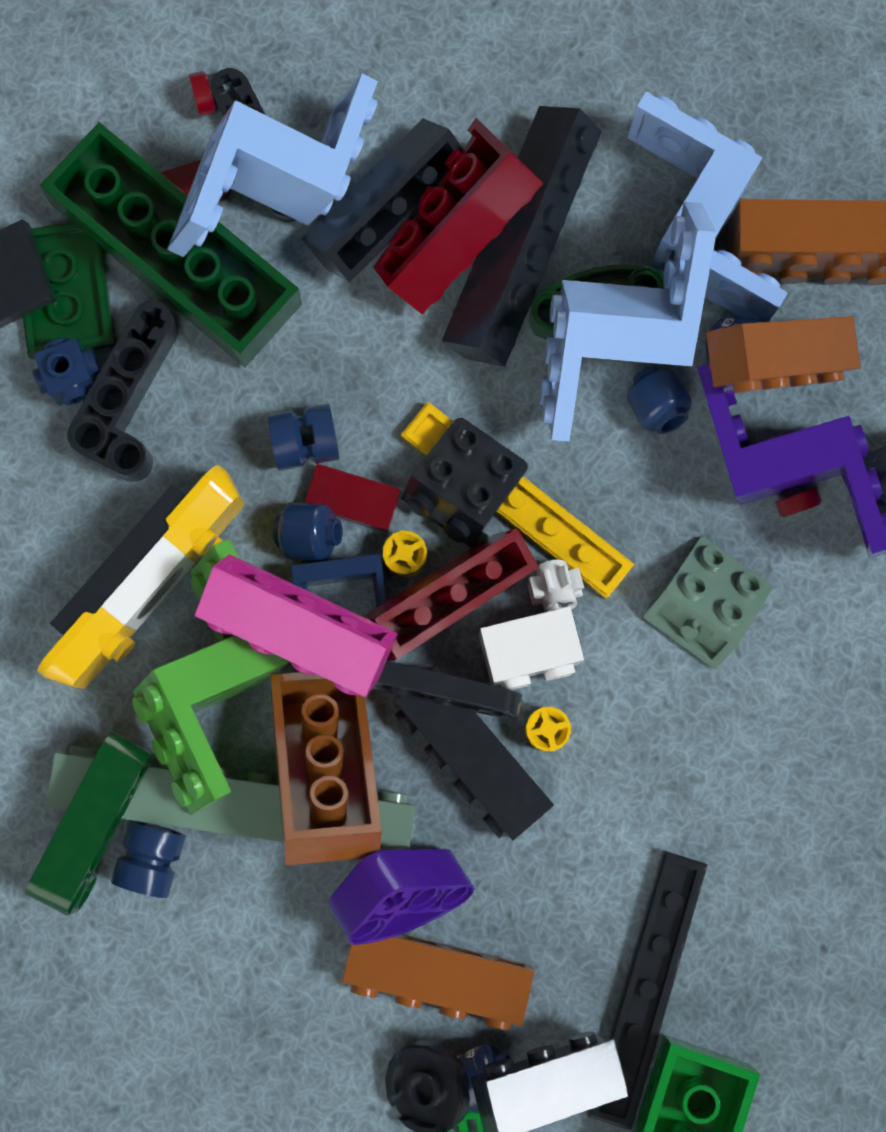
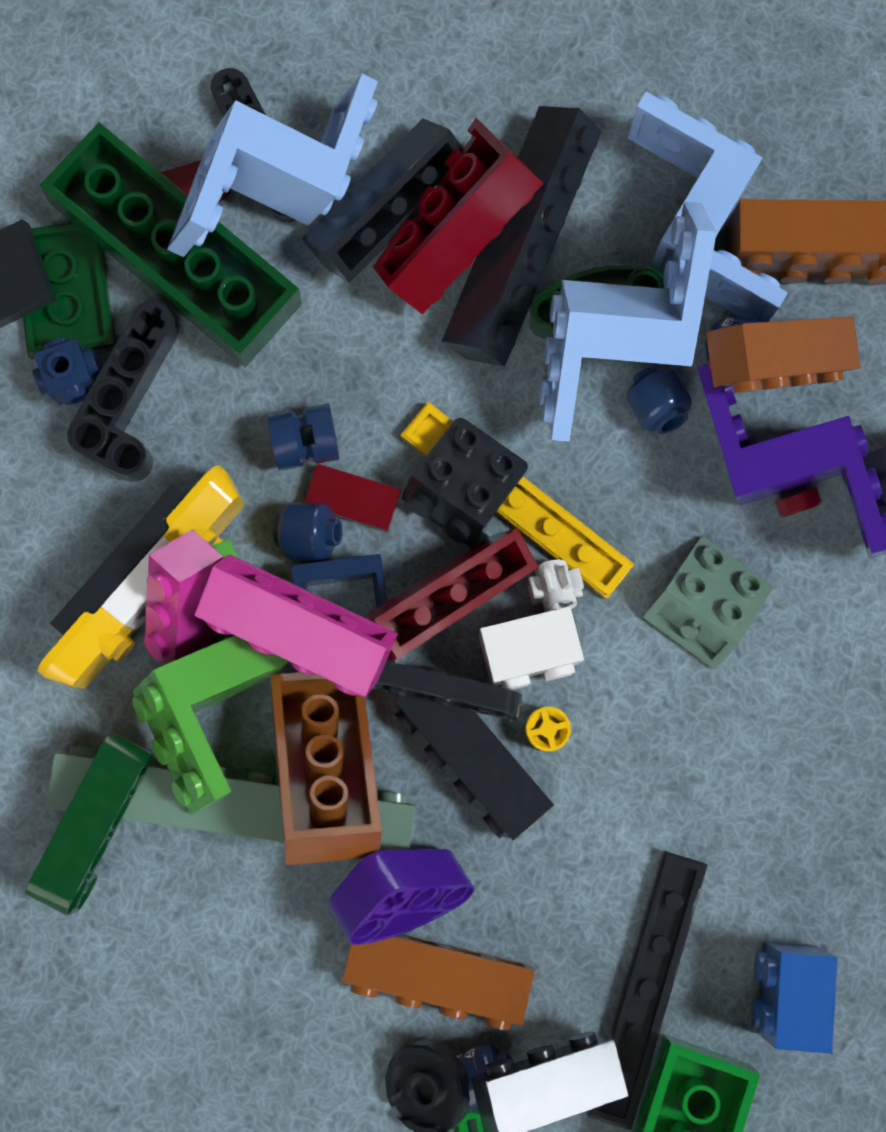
(148, 859): dark blue wheel -> none
(173, 593): none -> dark pink brick
(202, 93): dark red tile -> none
(402, 547): yellow wheel -> none
(795, 997): none -> blue brick

